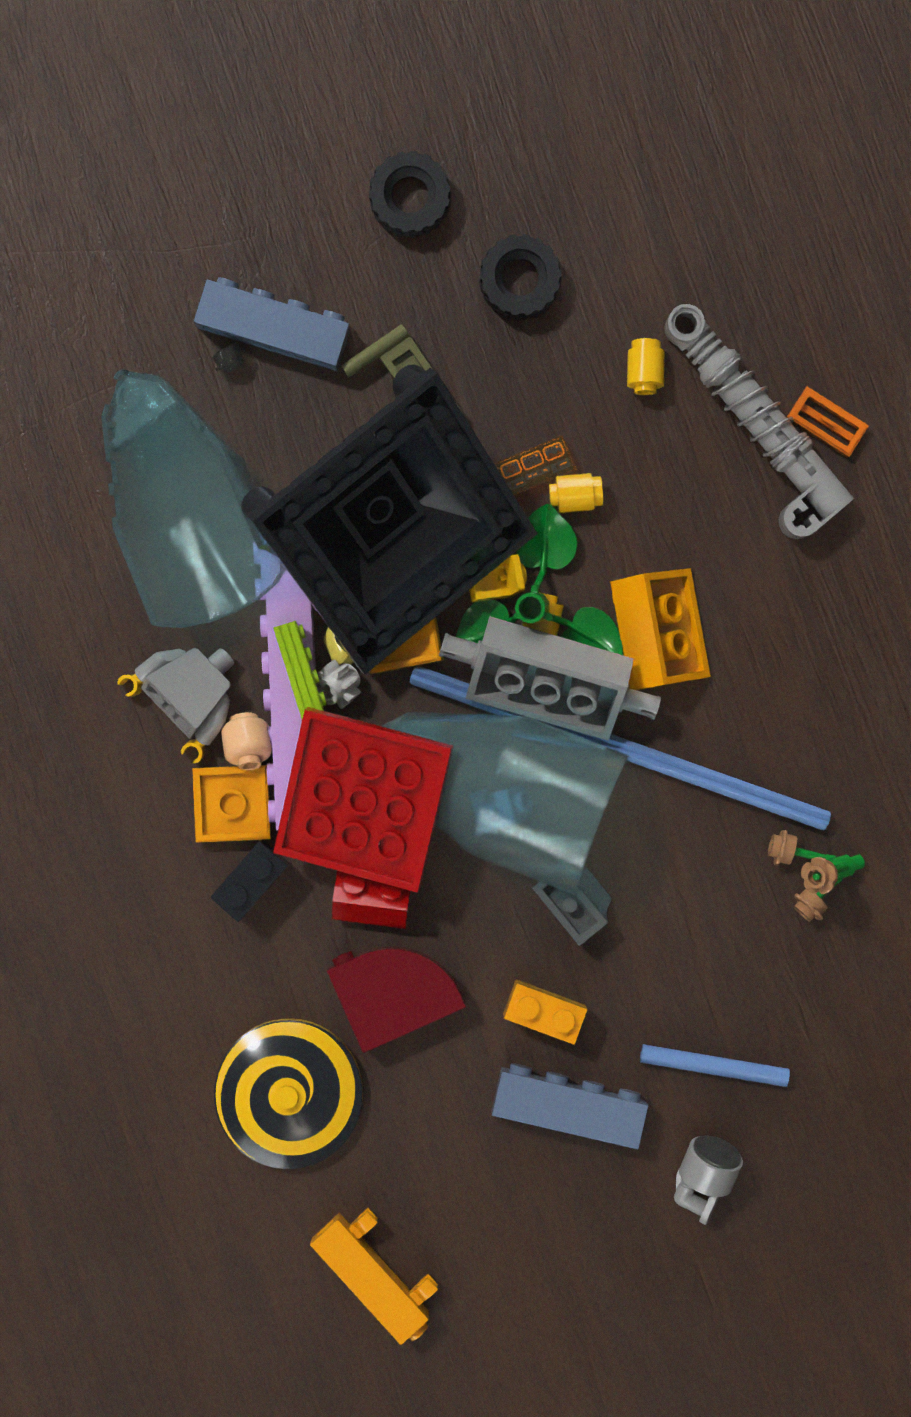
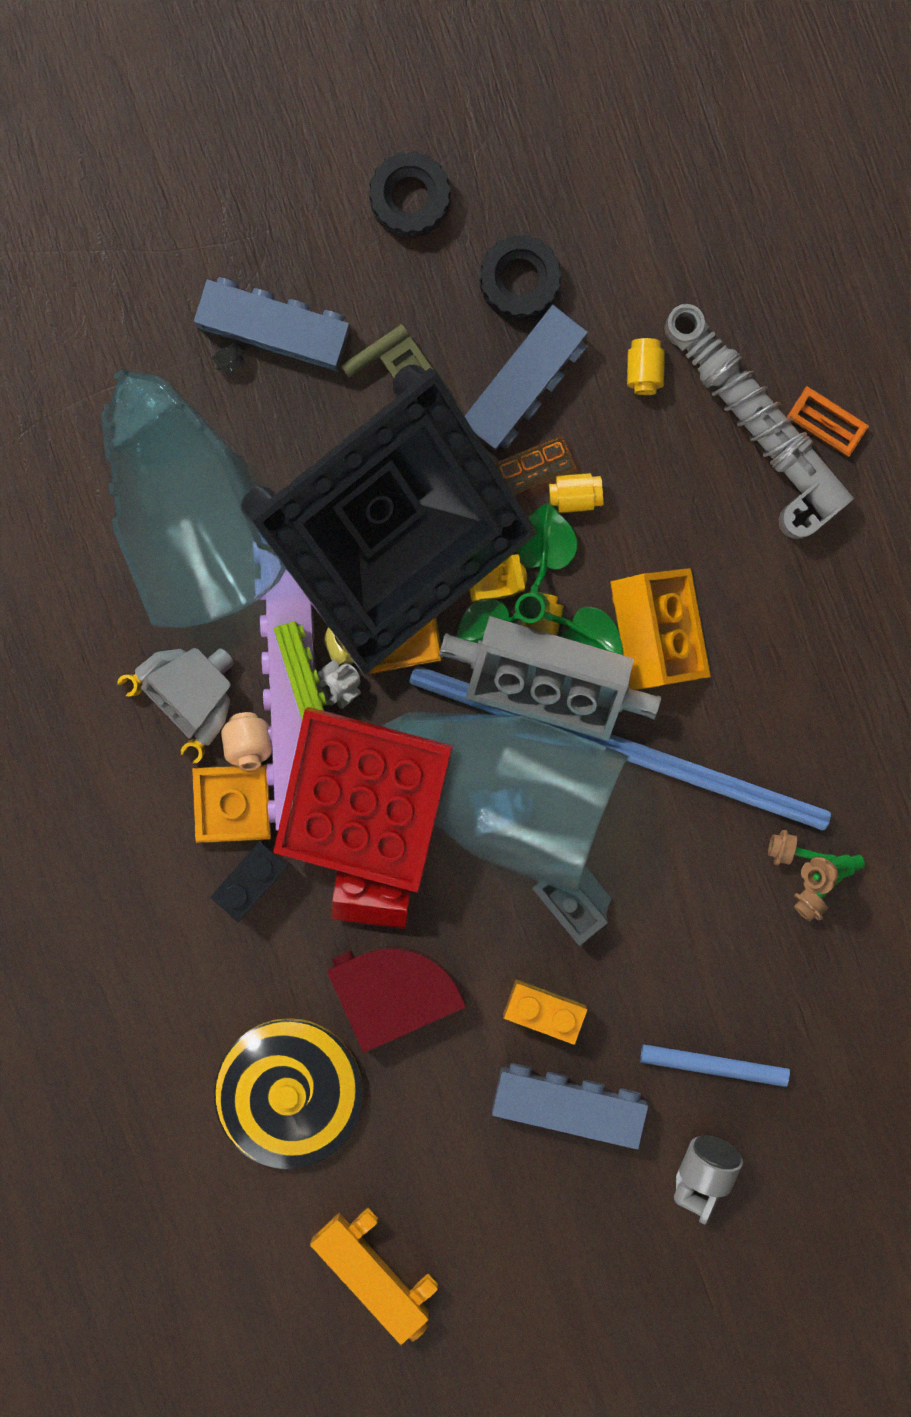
(525, 378): none -> sand blue brick

